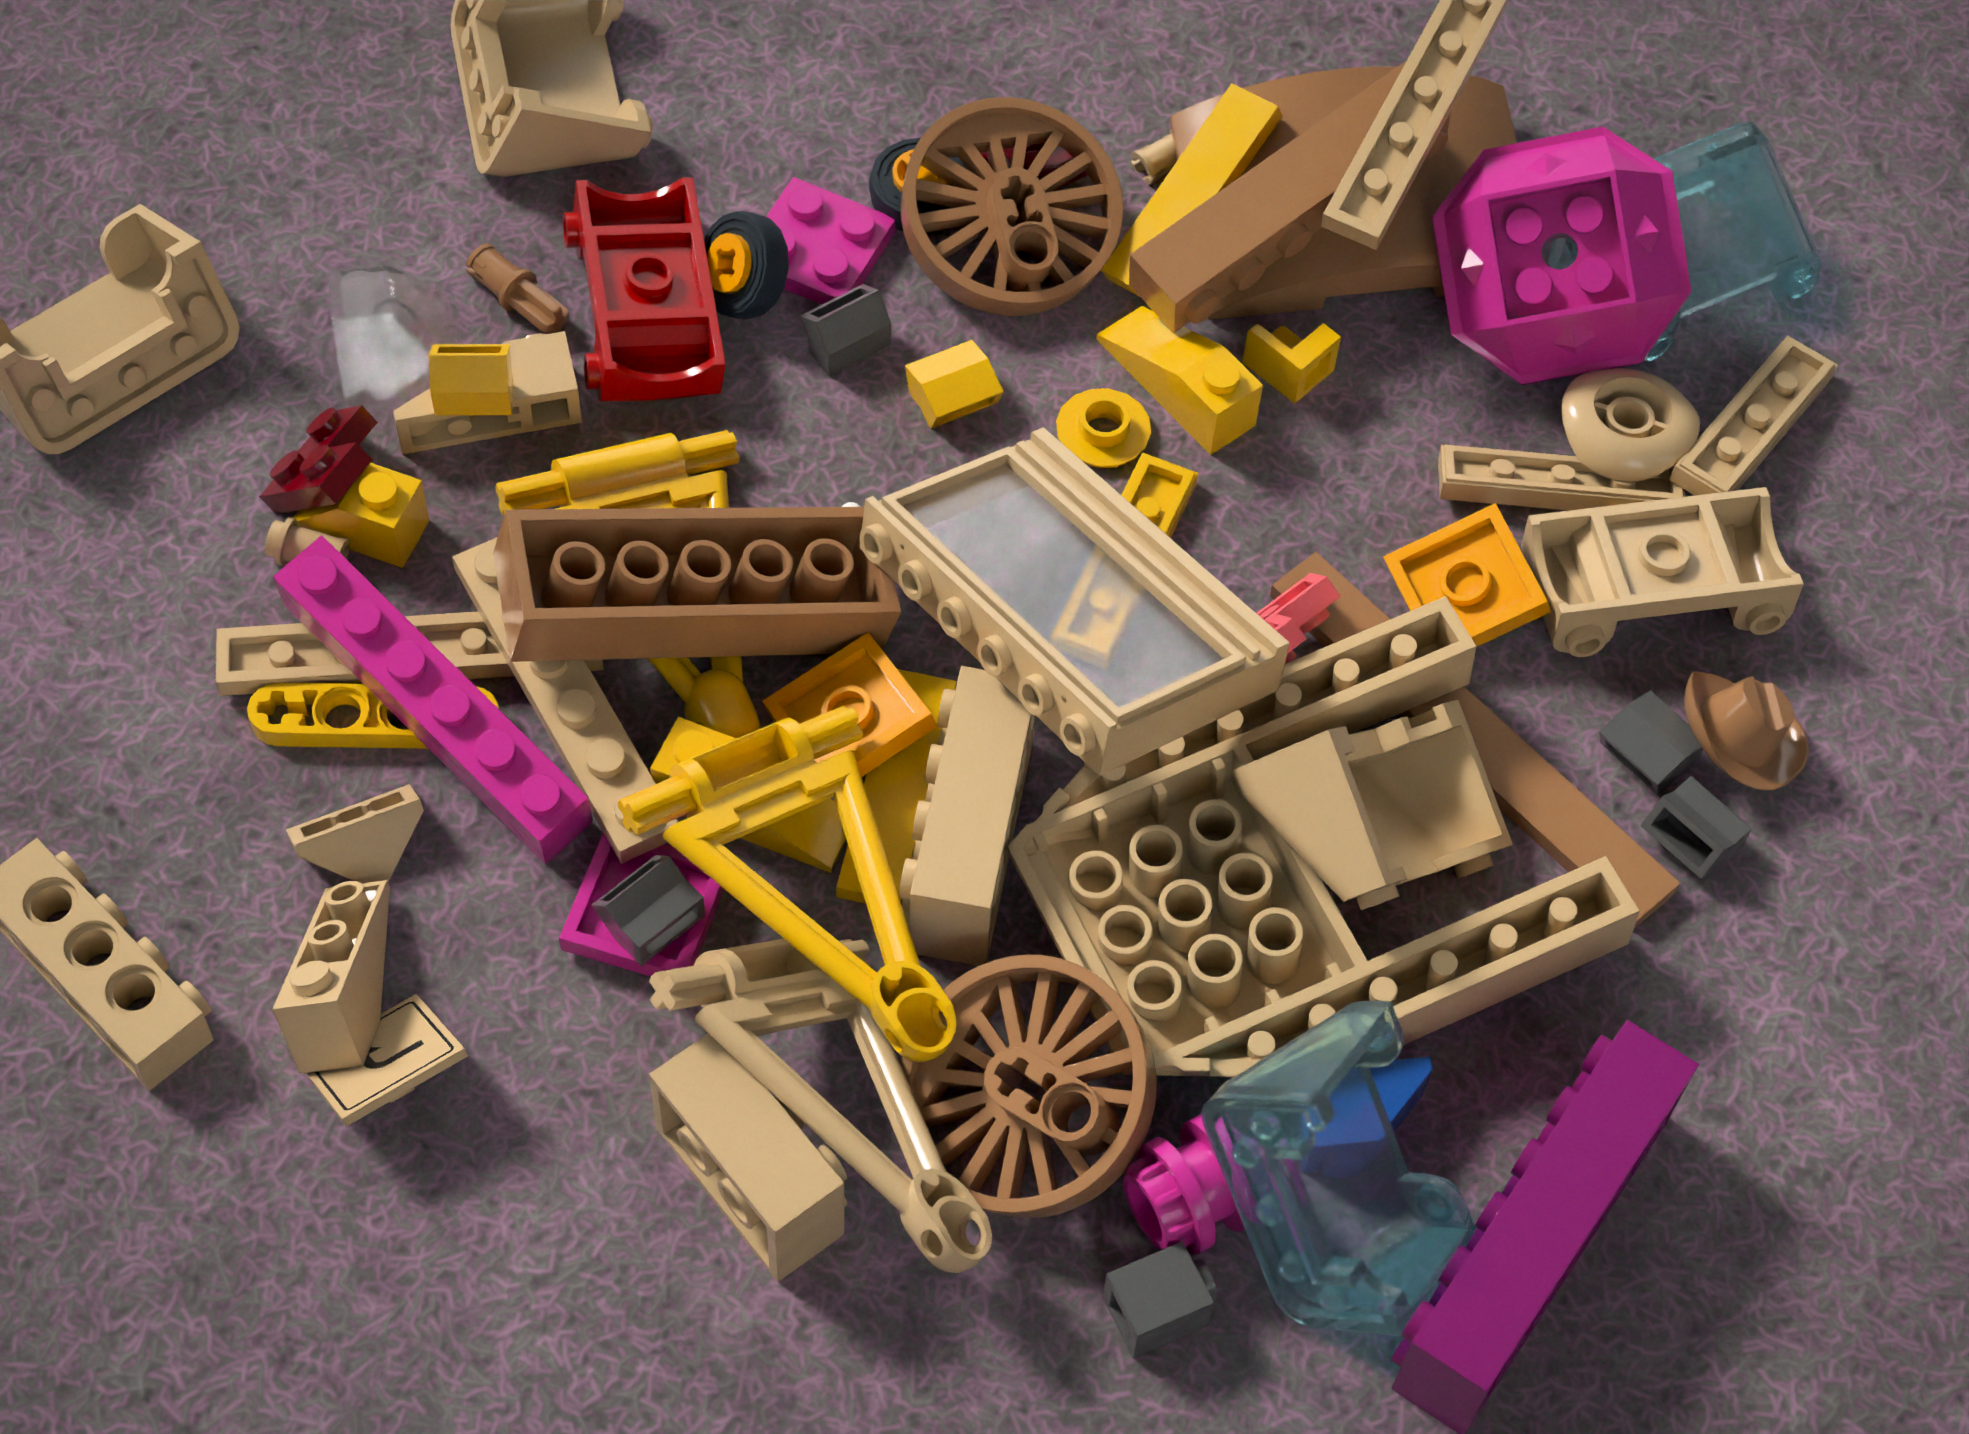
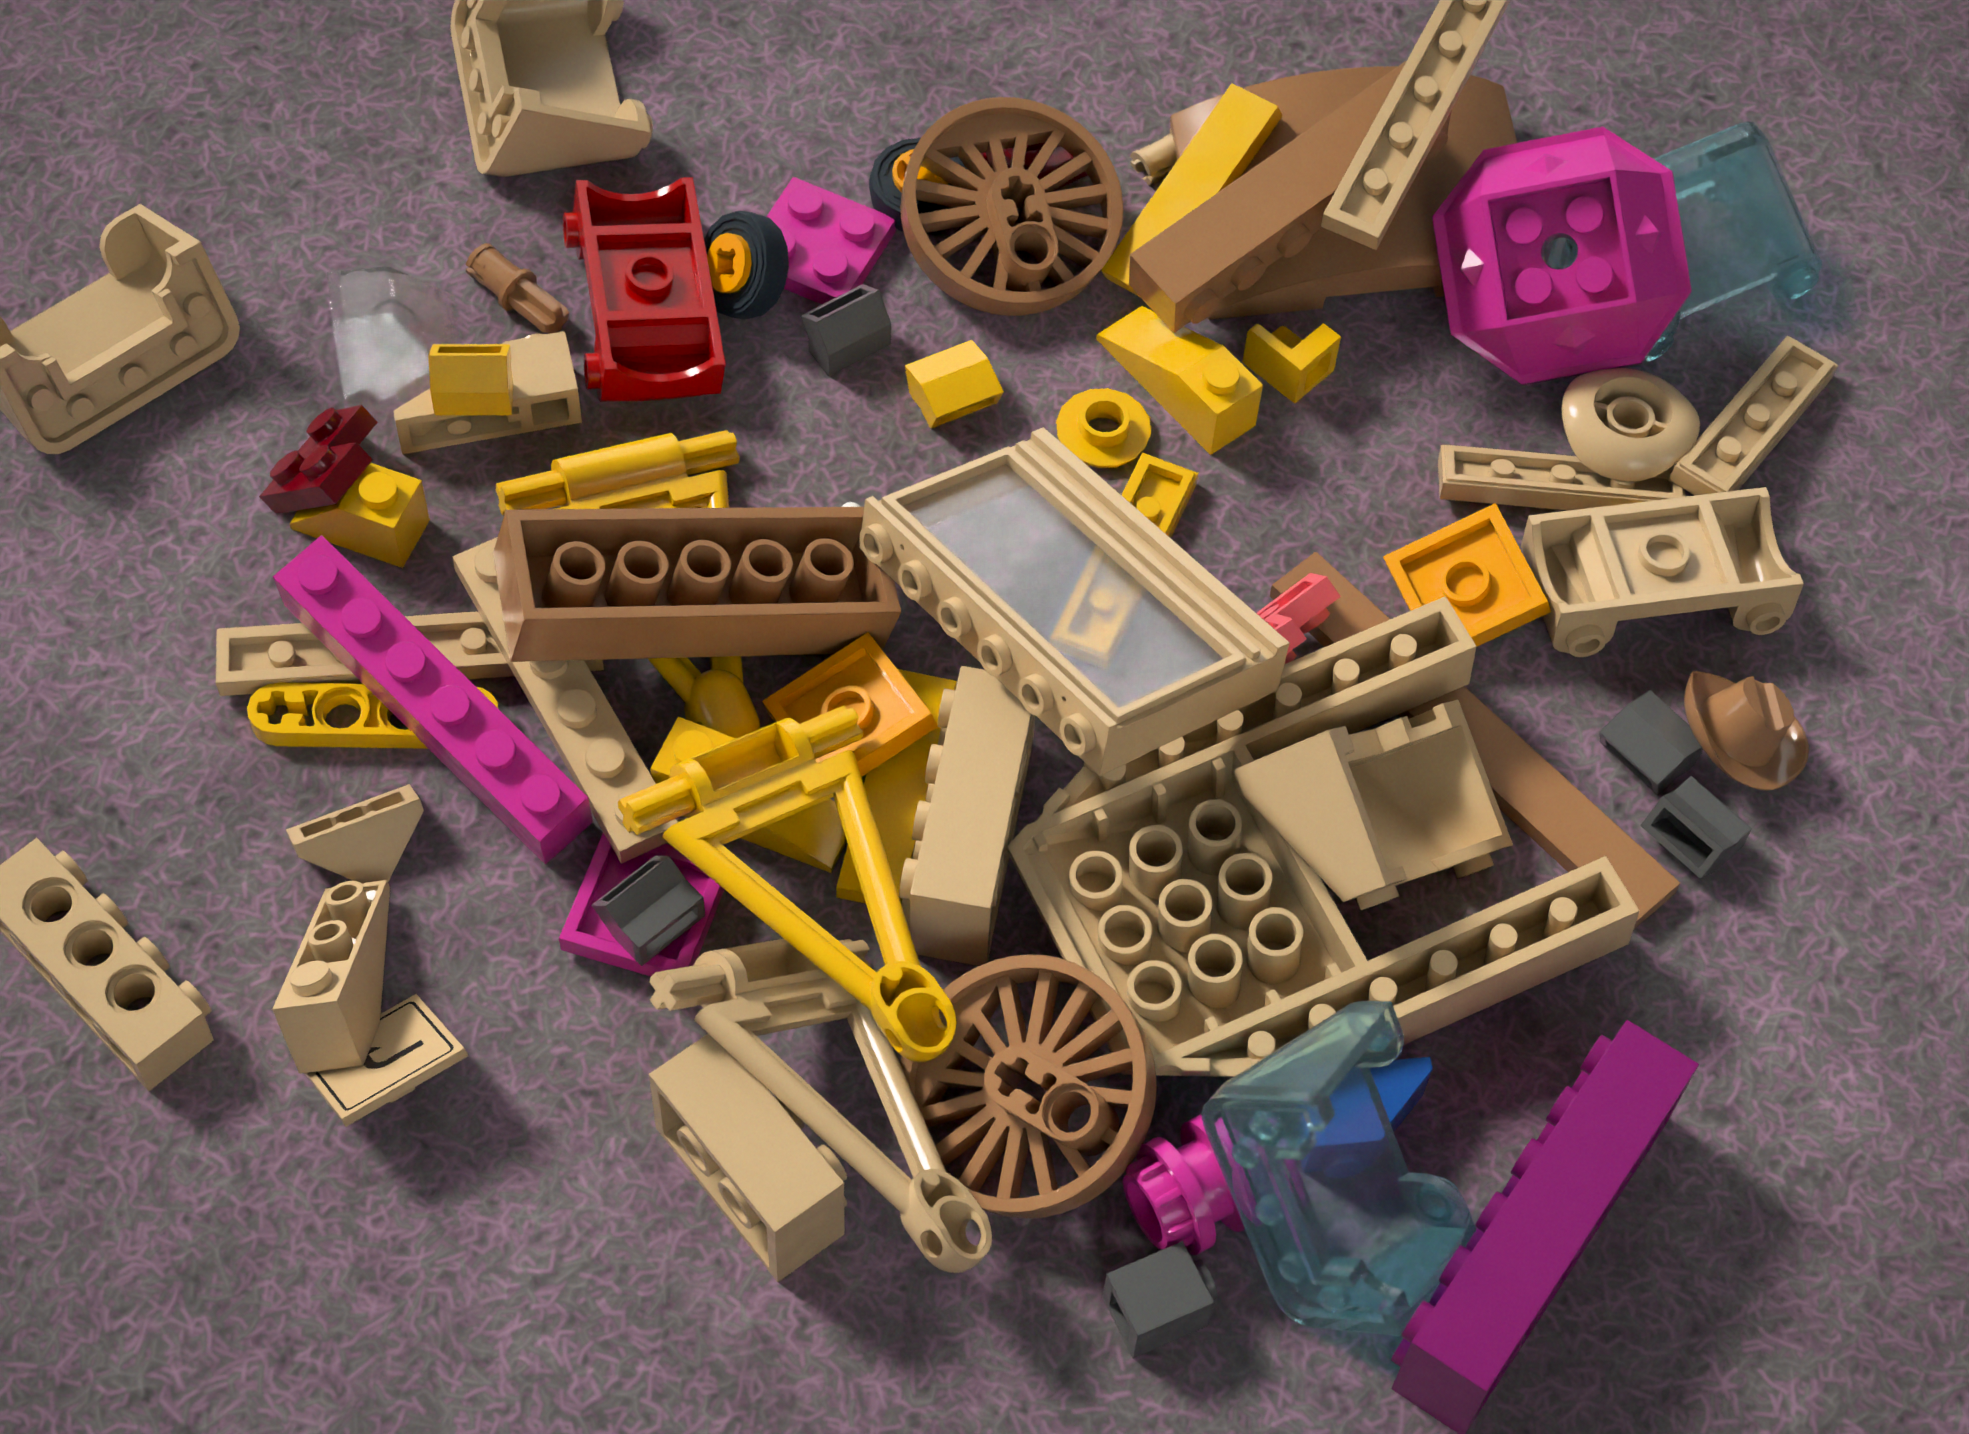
(288, 540): tan pin -> none

